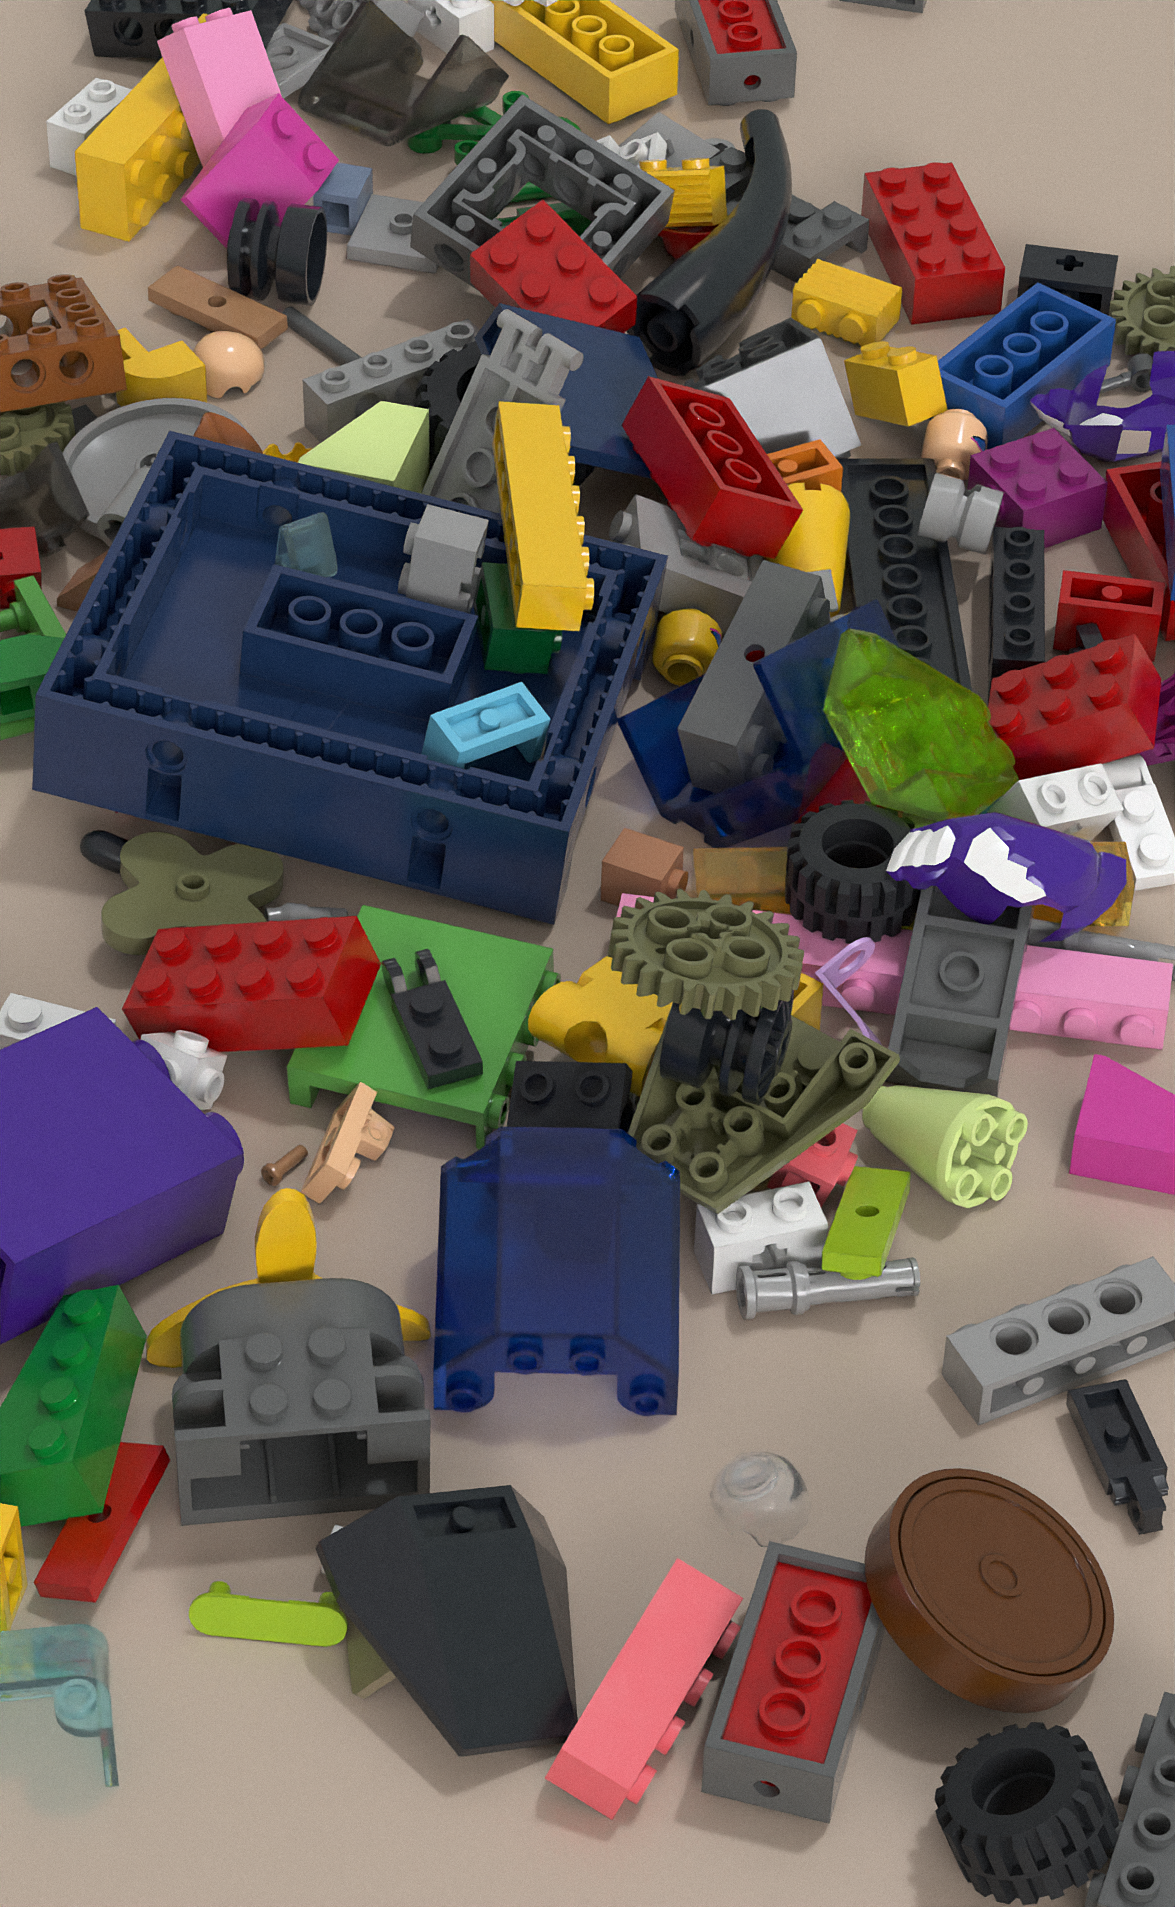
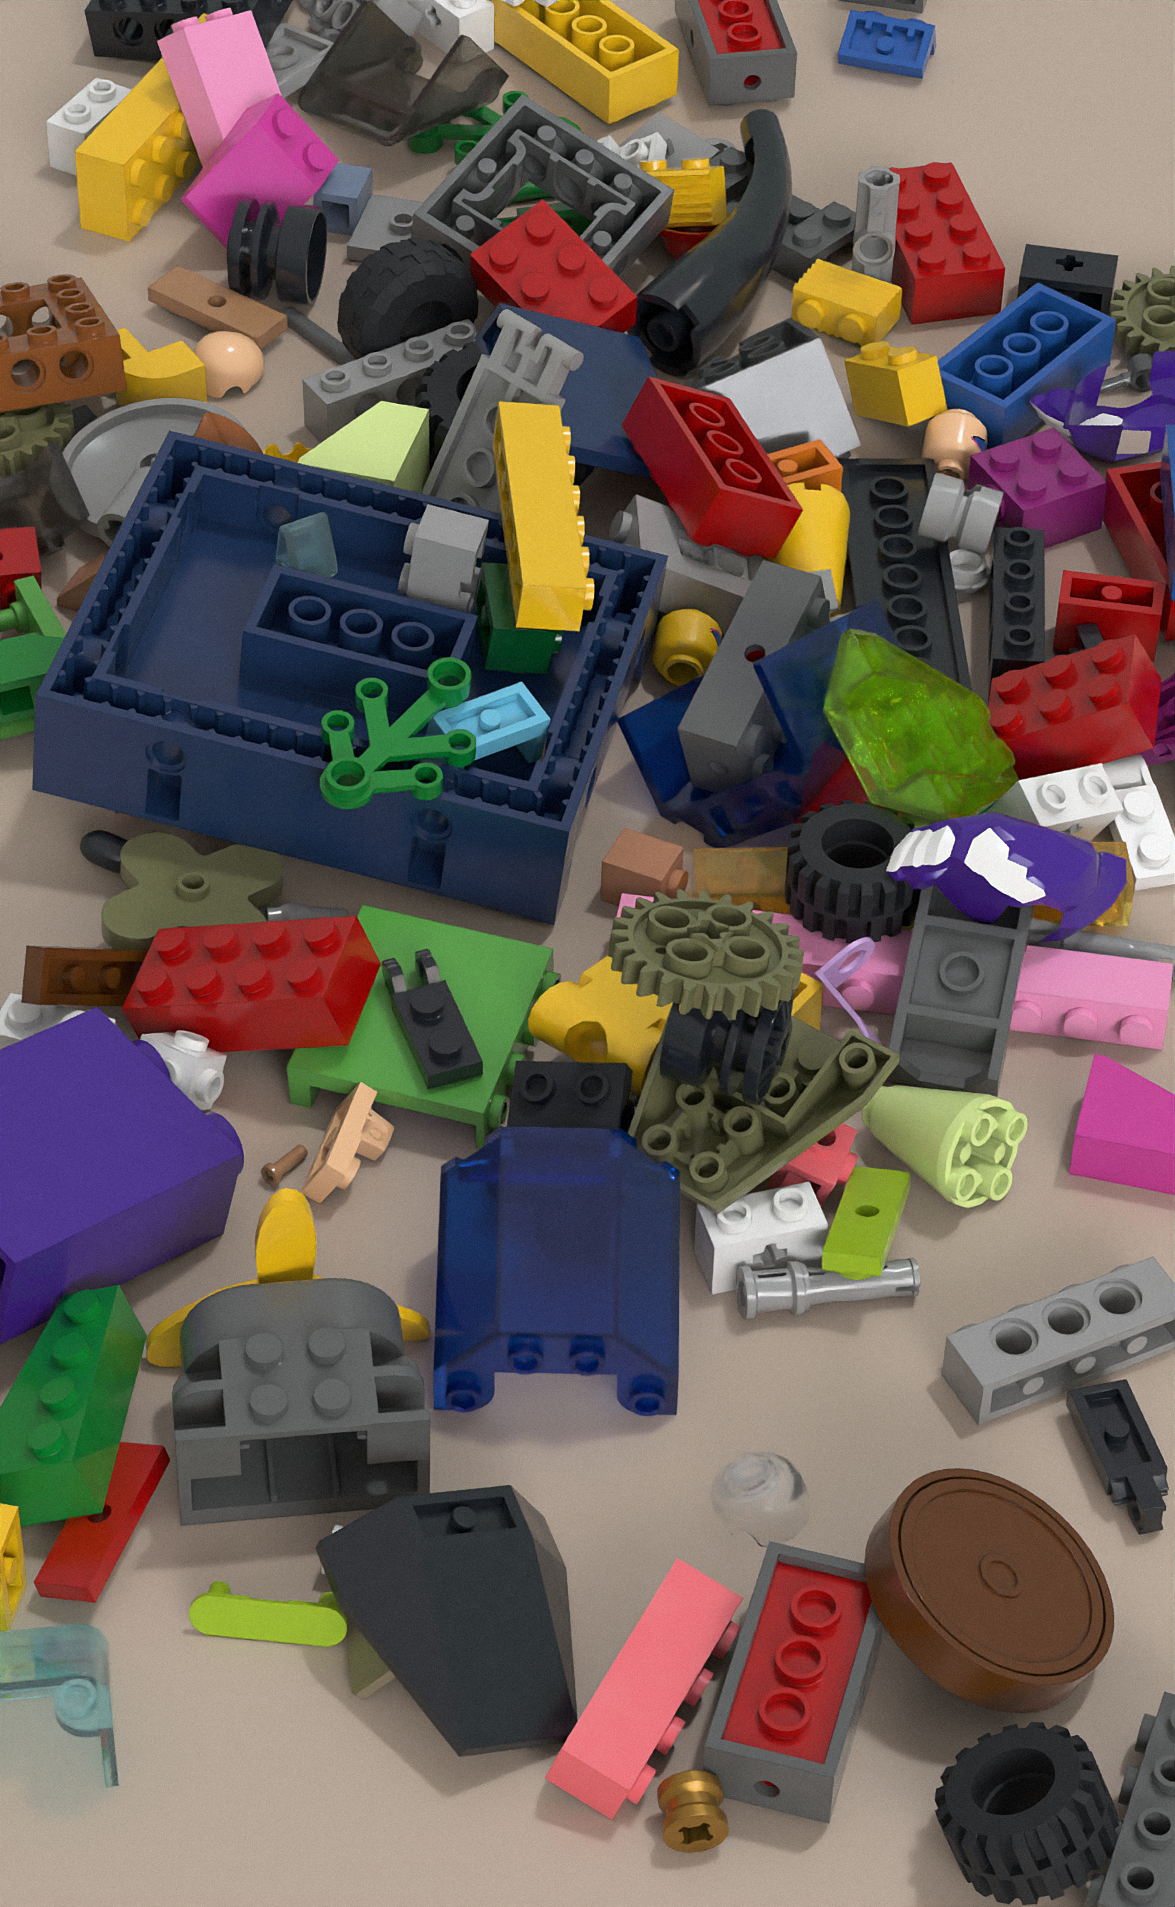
(79, 975): none -> reddish brown piece
(353, 781): none -> green plant
(404, 295): none -> black tyre
(692, 1811): none -> pearl gold wheel
(876, 217): none -> light grey piece
(887, 43): none -> blue bracket
(969, 571): none -> white plate

